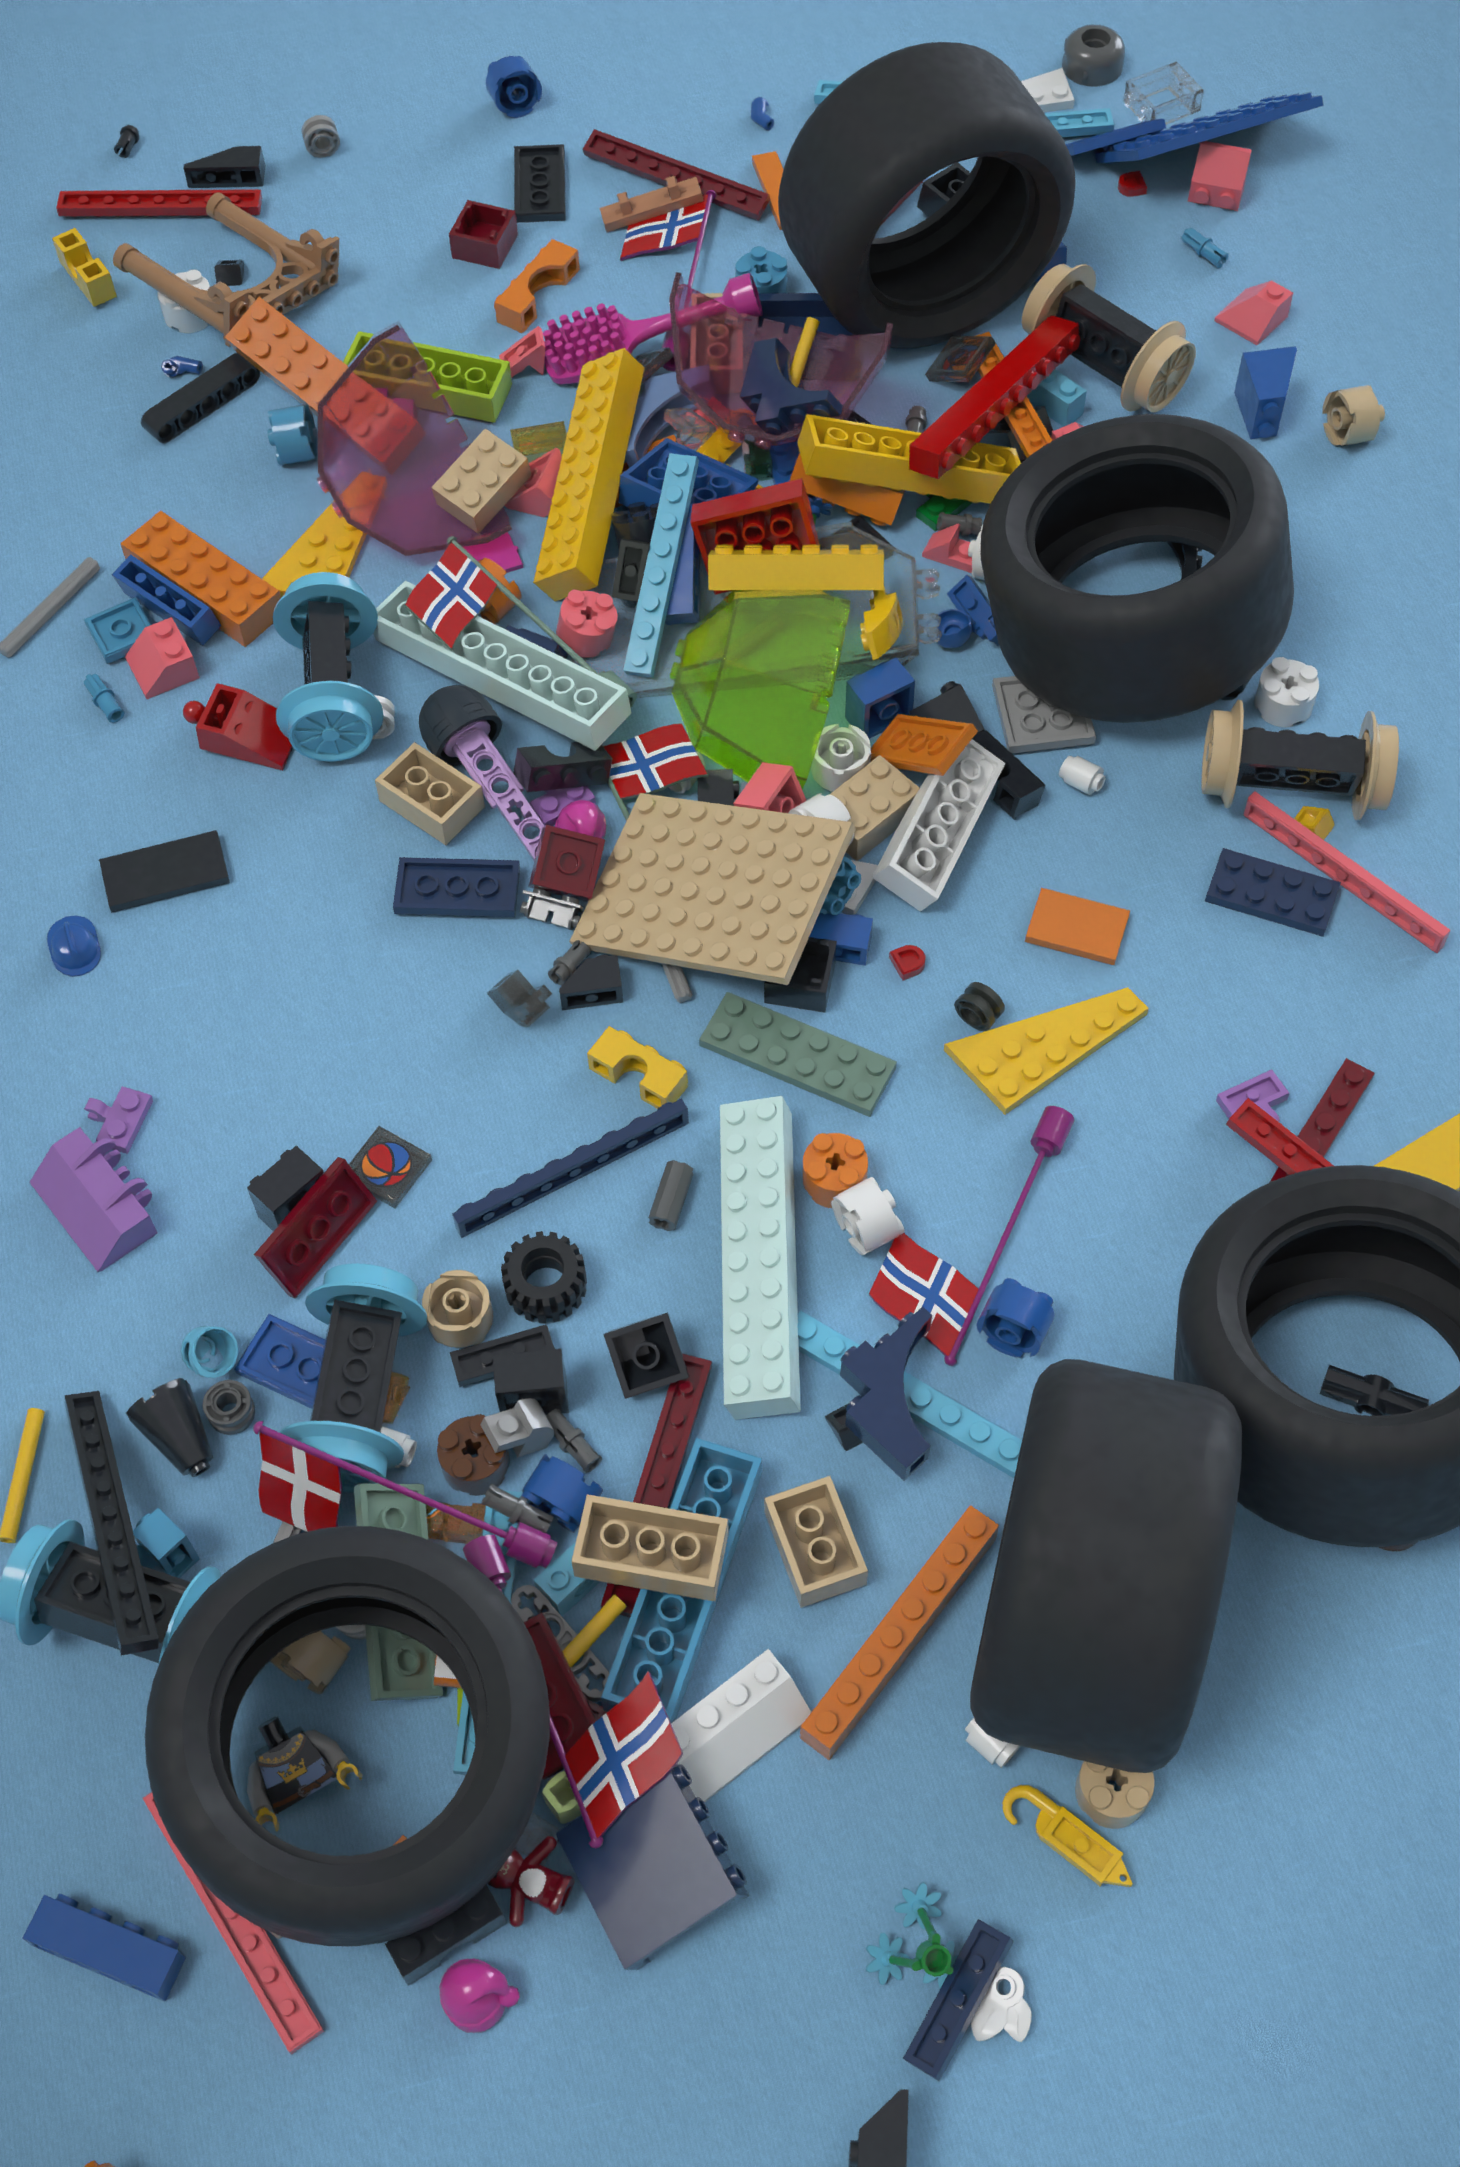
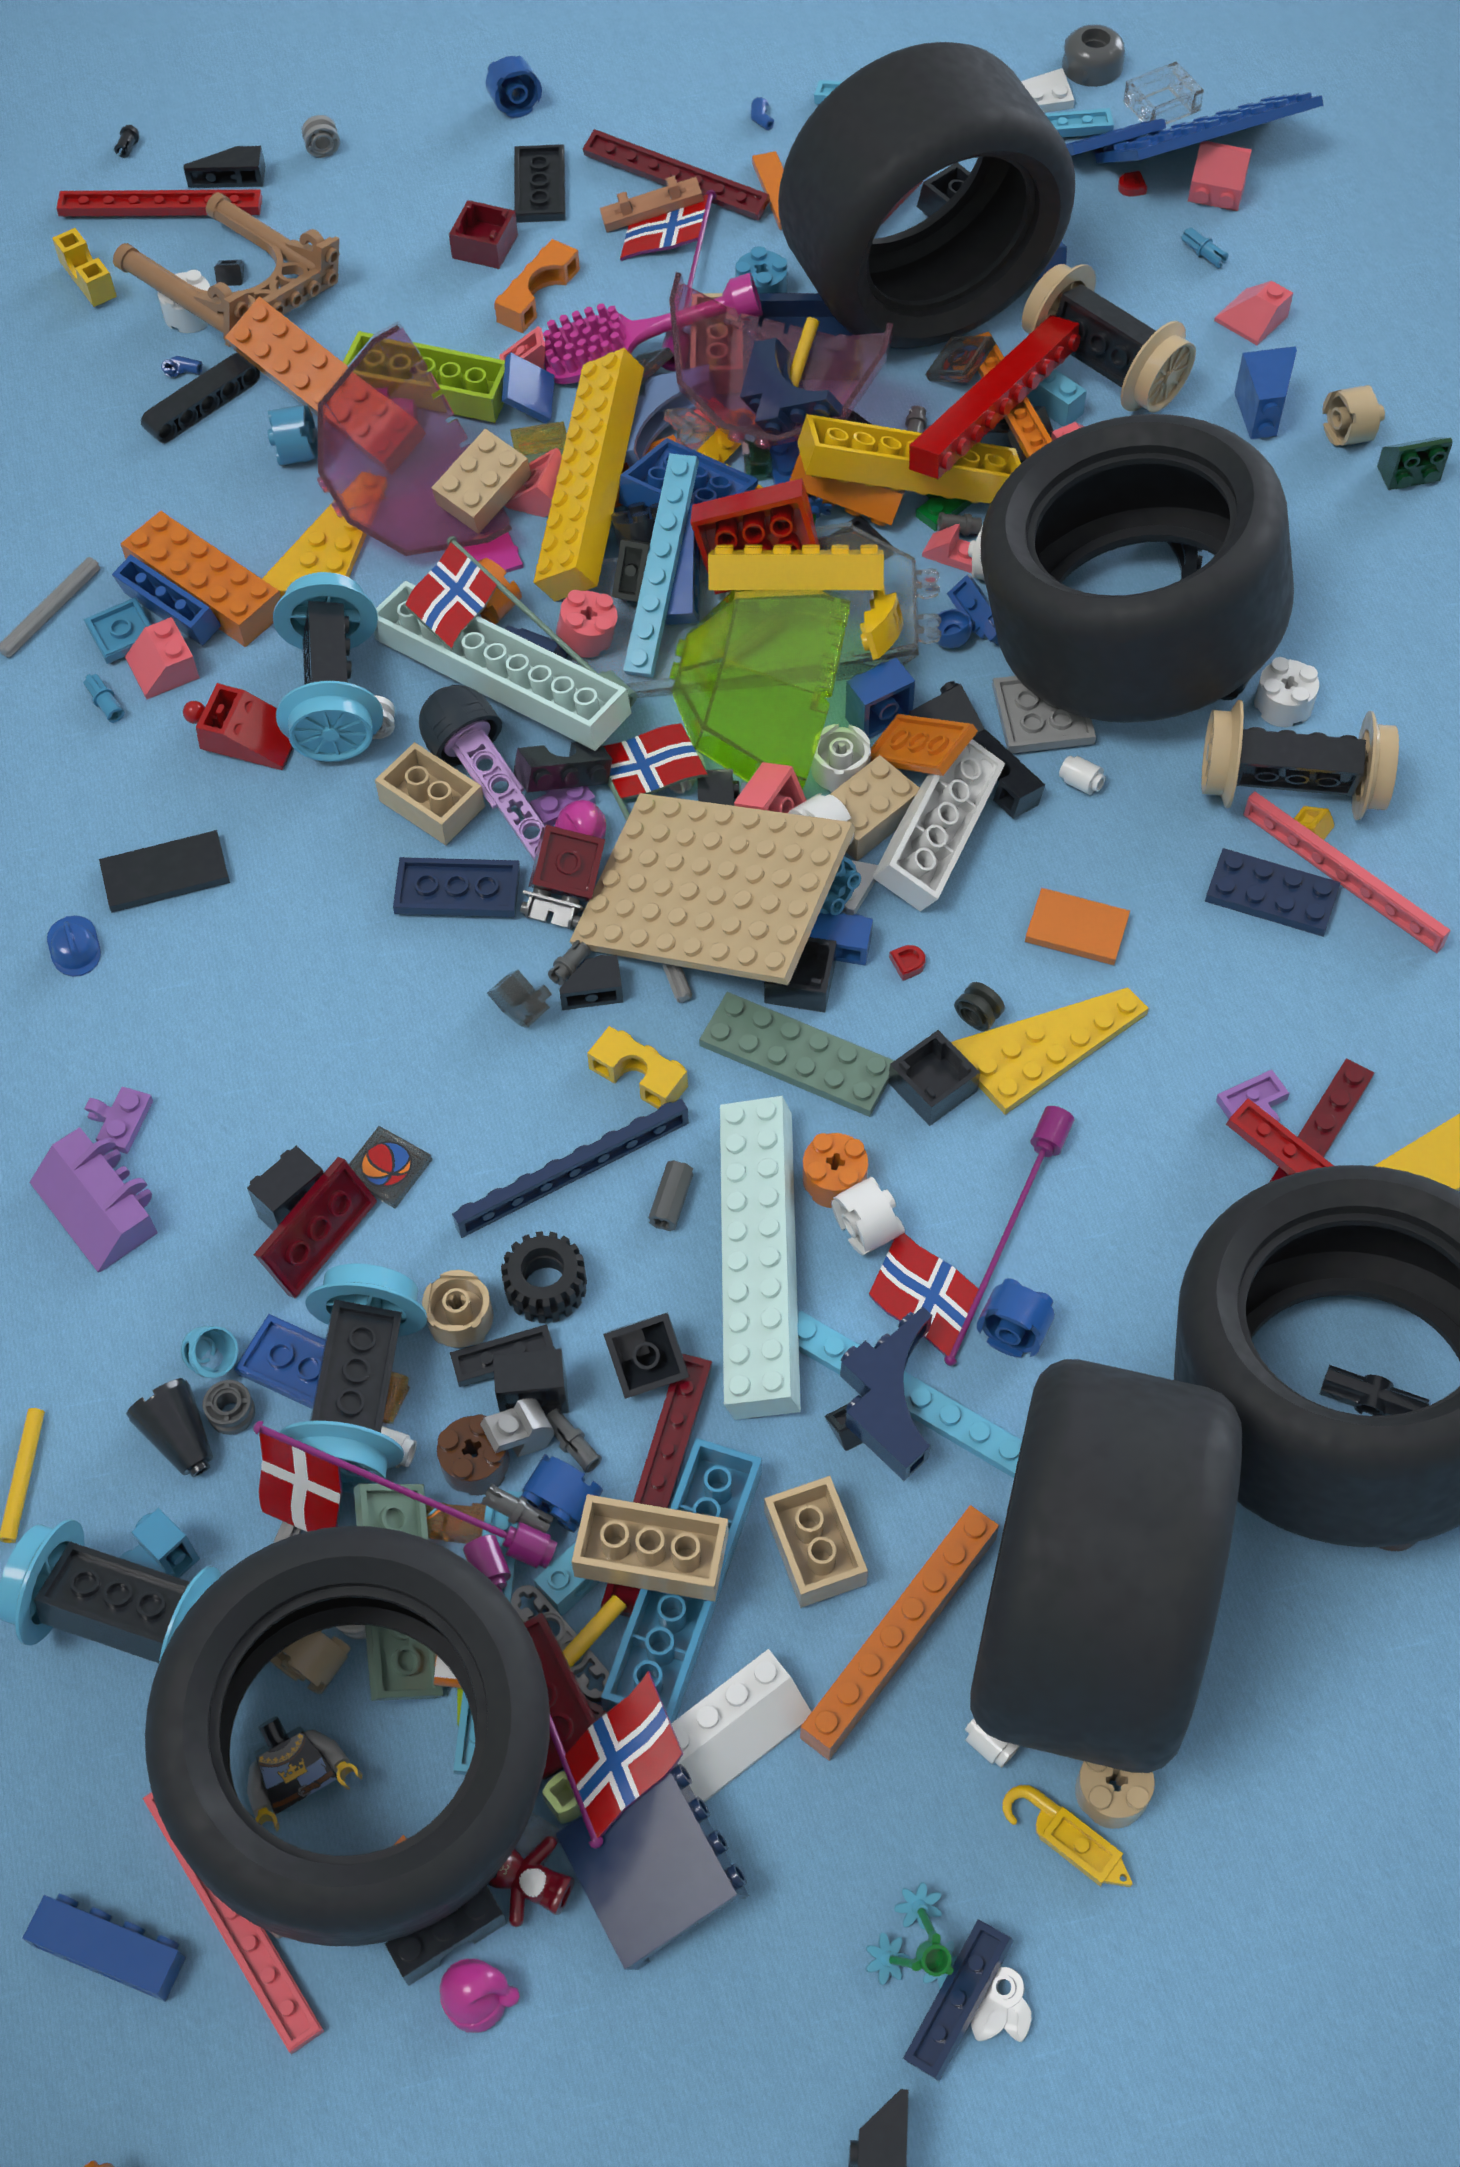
(111, 1524): black plate -> none
(528, 388): none -> tile
(934, 1077): none -> black container
(1414, 462): none -> dark green slope

